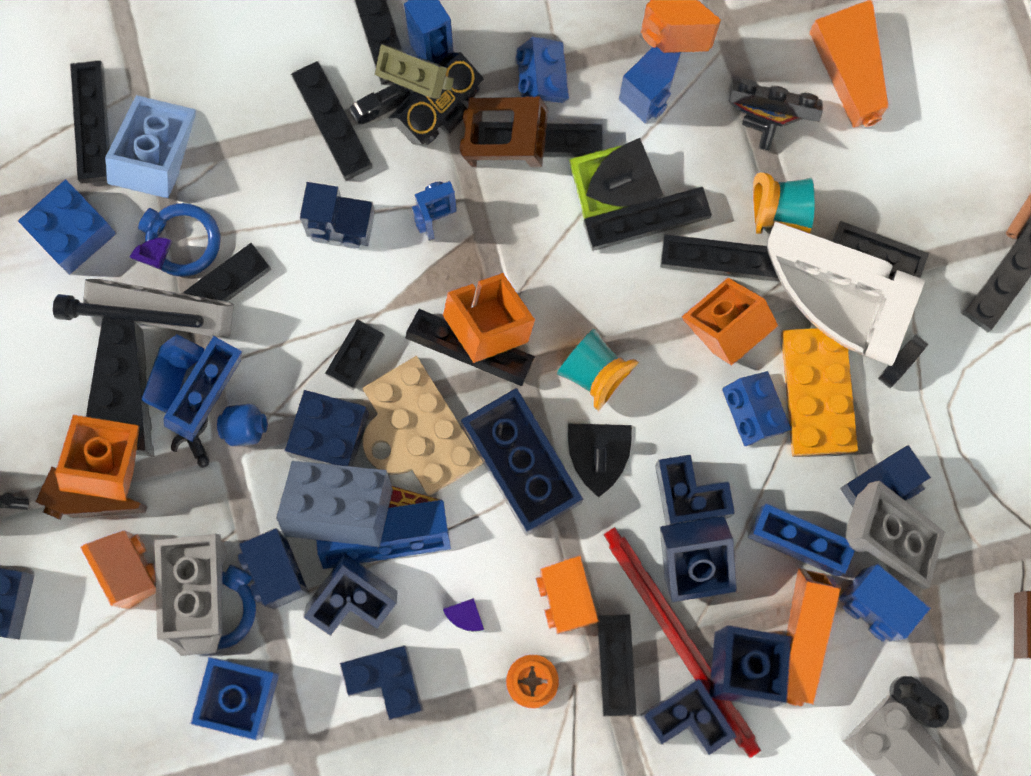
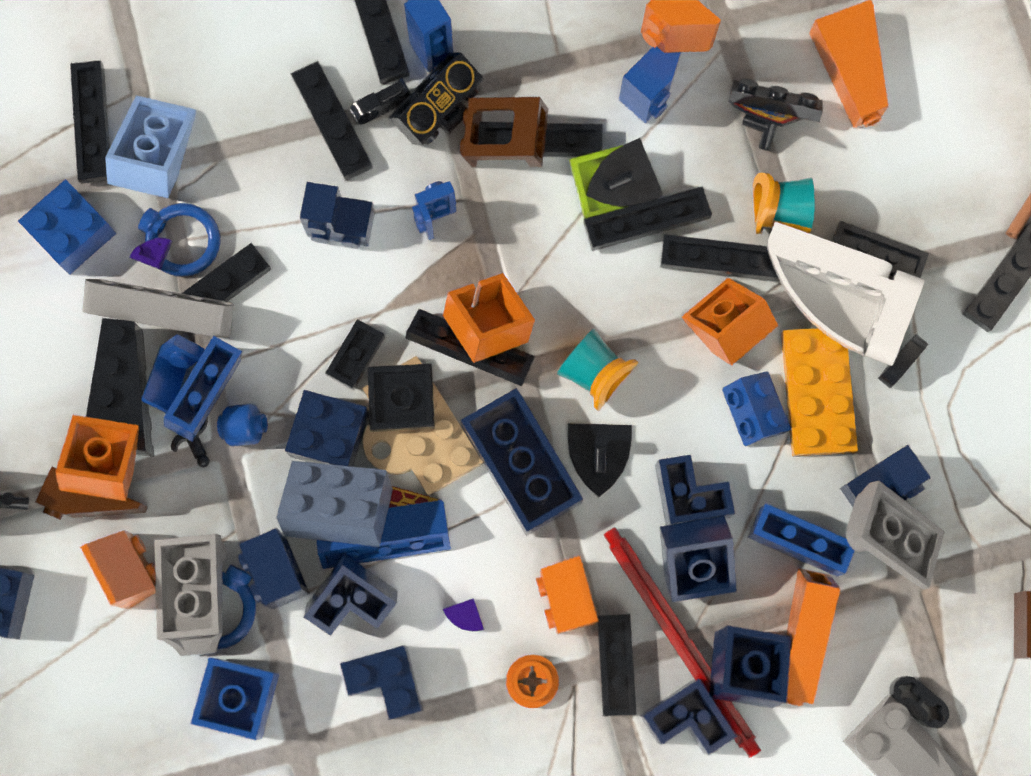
(67, 307): black piece -> none
(401, 397): none -> black tile
(412, 72): olive plate -> none
(542, 70): blue bracket -> none
(883, 604): blue brick -> none

